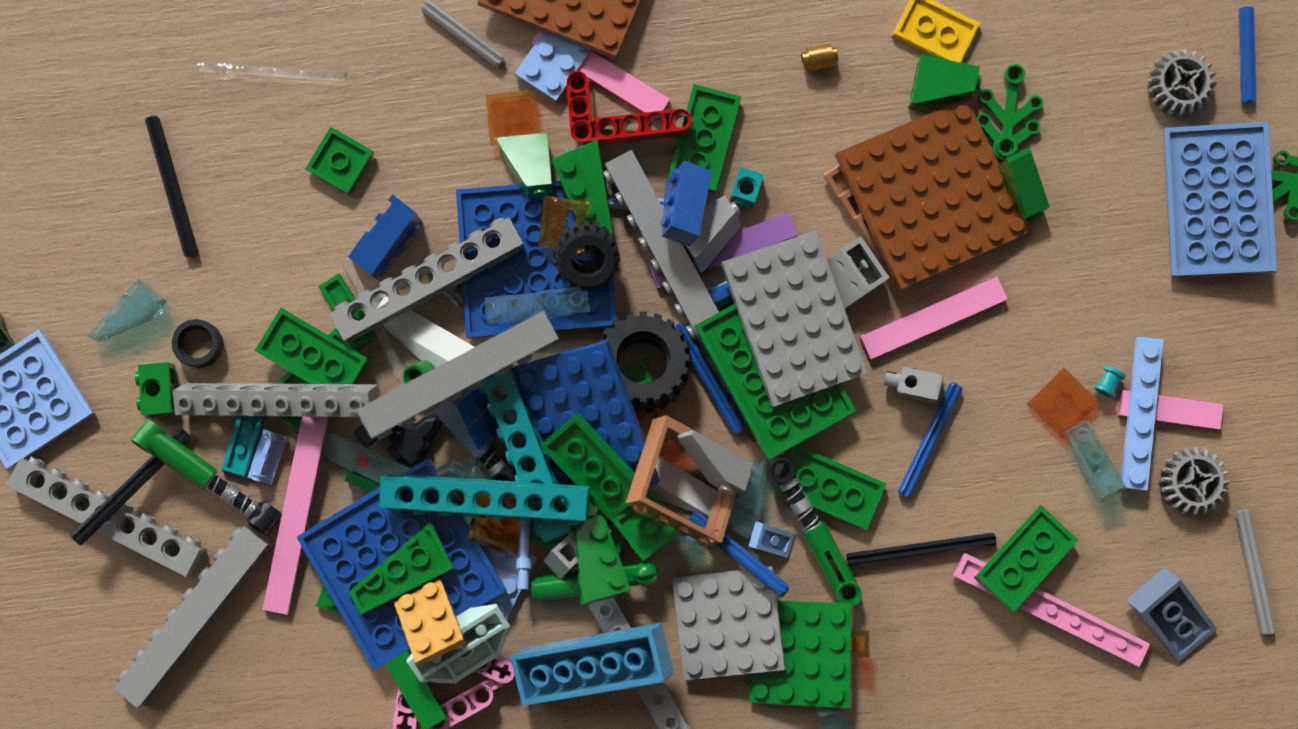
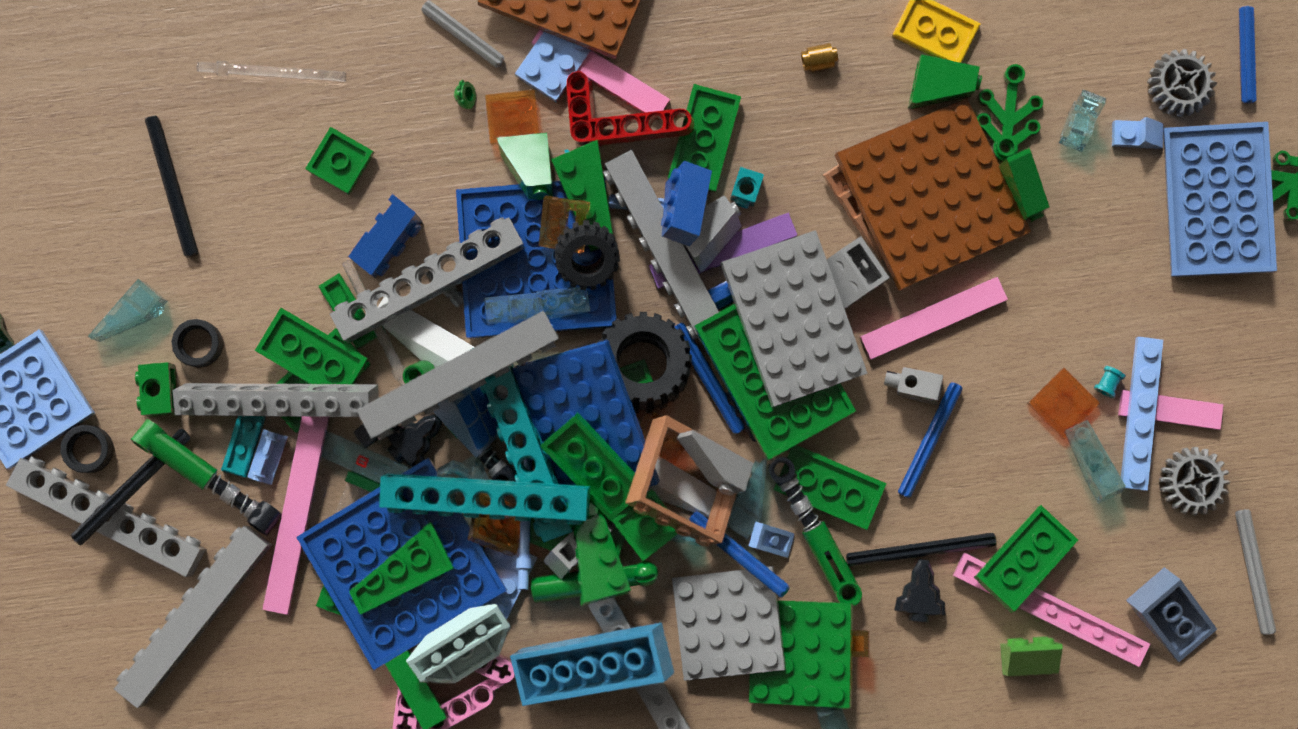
(68, 443): none -> black tyre
(429, 621): plate -> none
(465, 95): none -> green animal
(921, 596): none -> black rock
(1030, 658): none -> bright green slope
(1081, 120): none -> clear light blue brick
(1137, 134): none -> light blue slope

